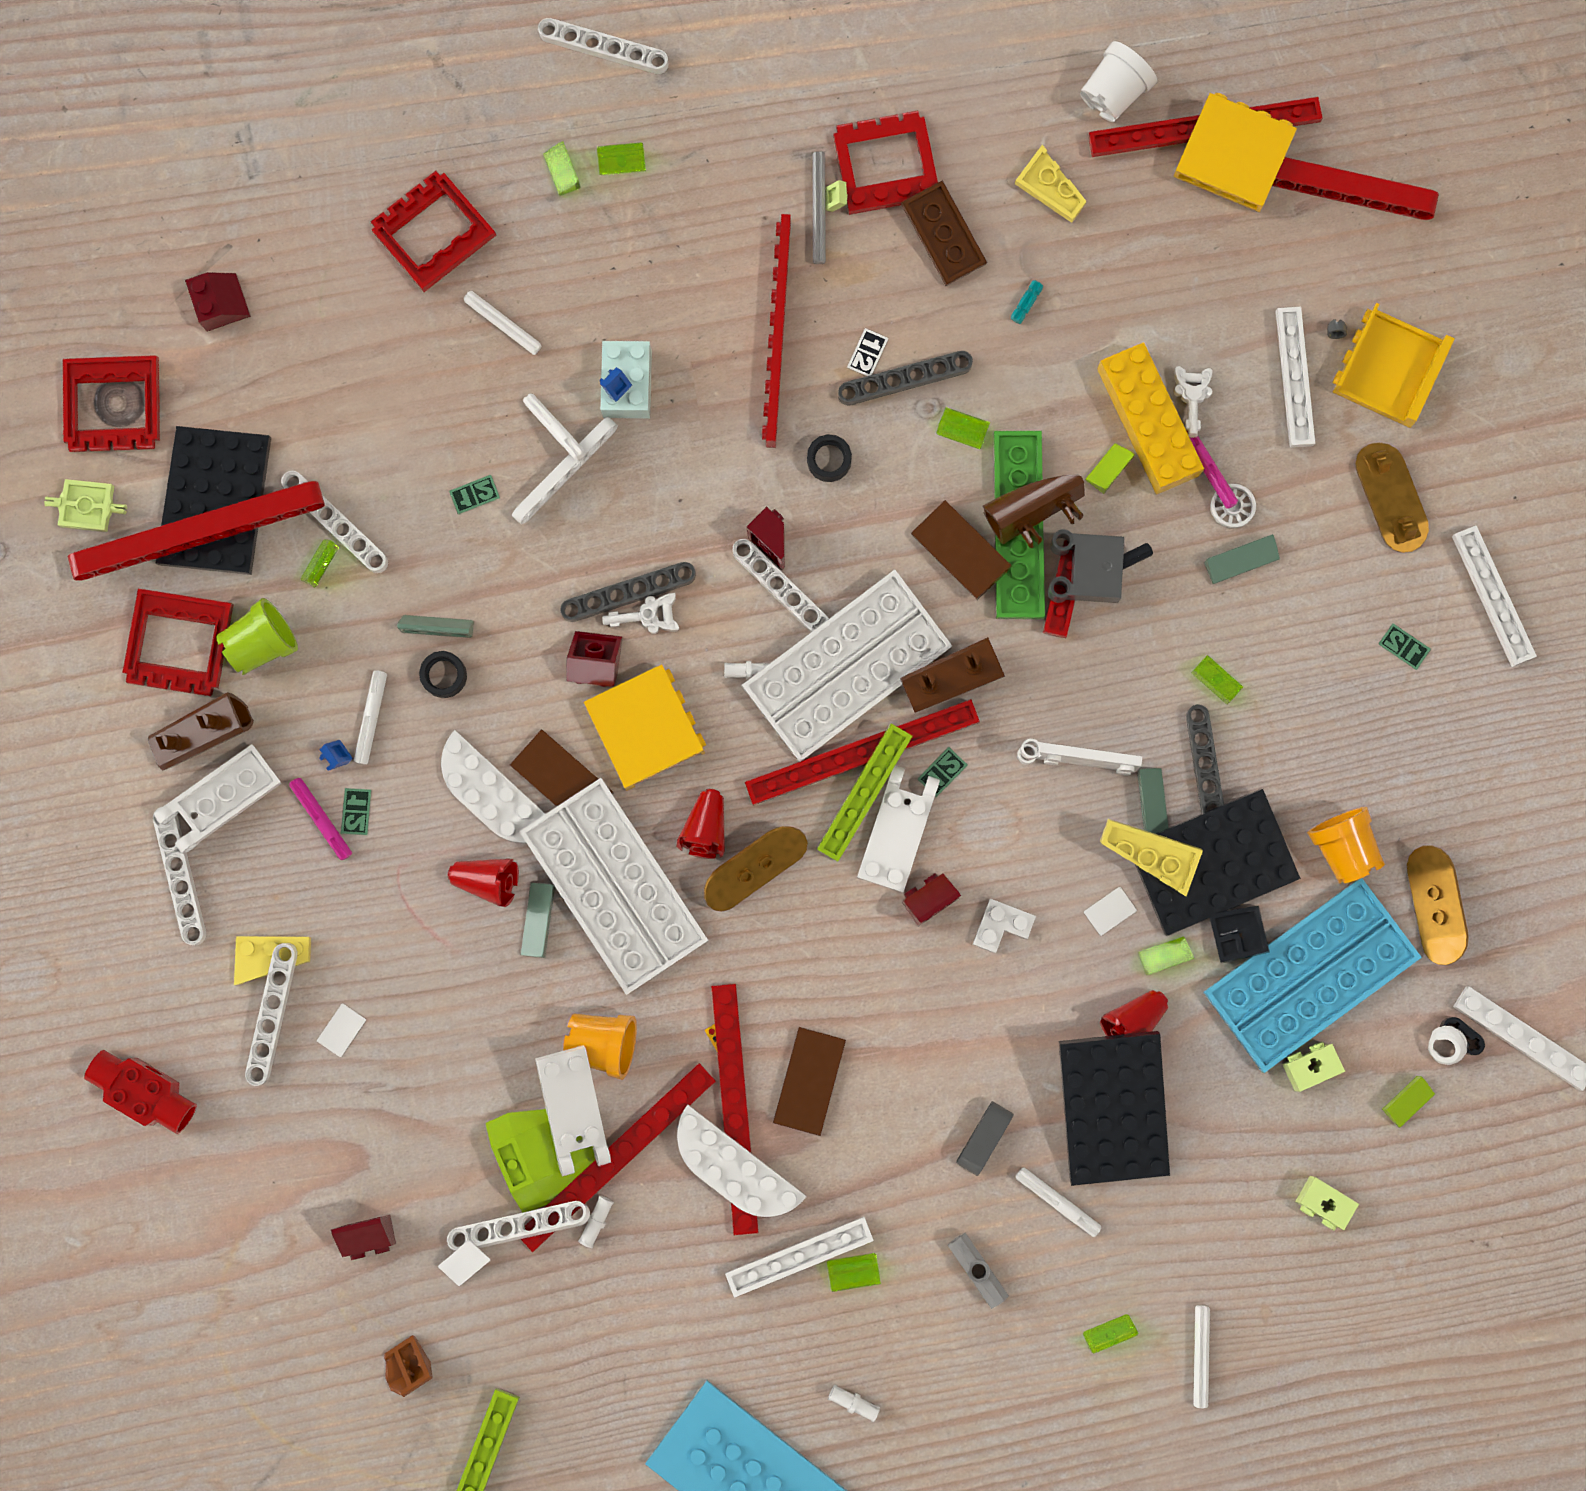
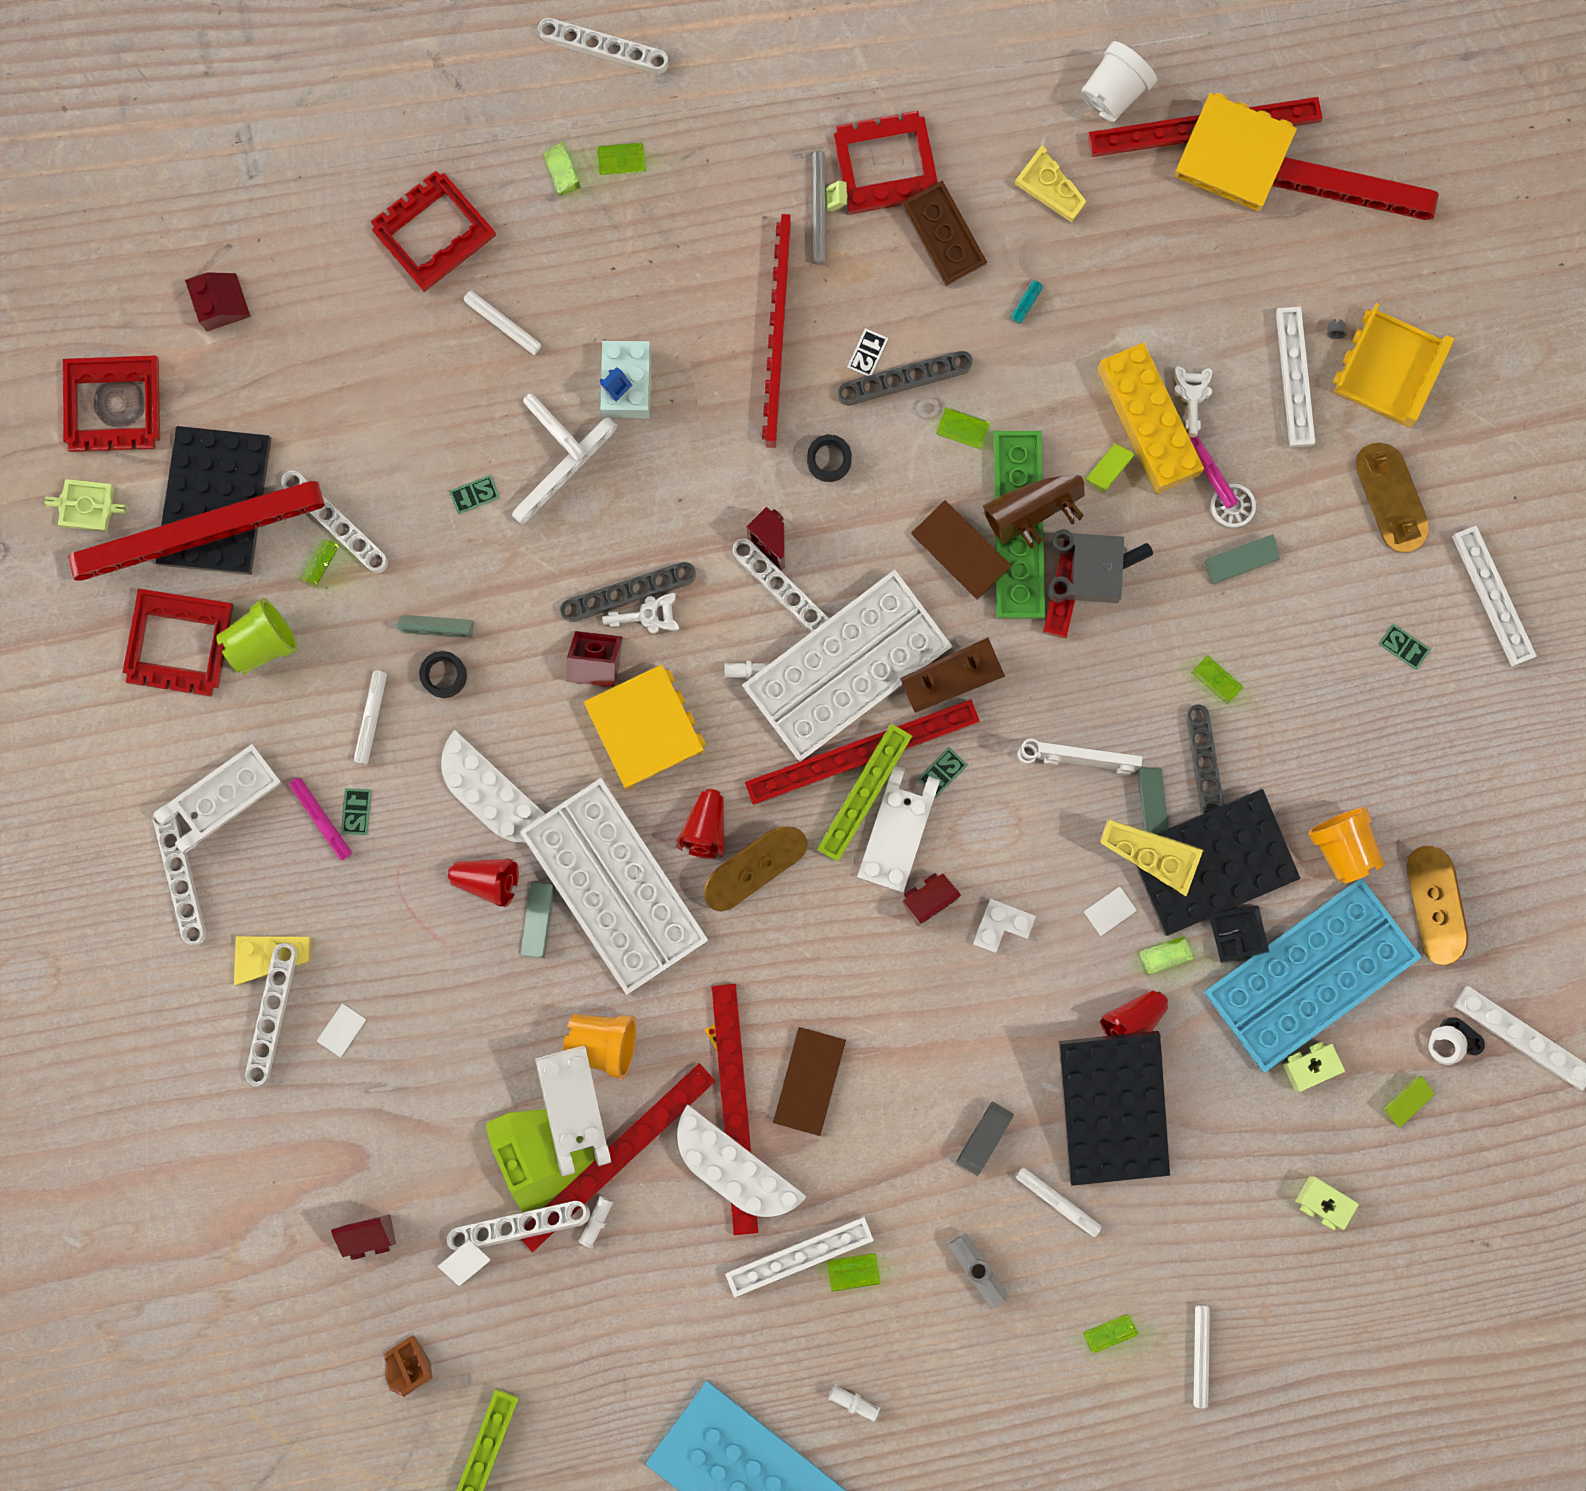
(140, 1091): red brick -> none
(200, 730): reddish brown piece -> none
(335, 754): blue tile -> none
(552, 769): reddish brown tile -> none

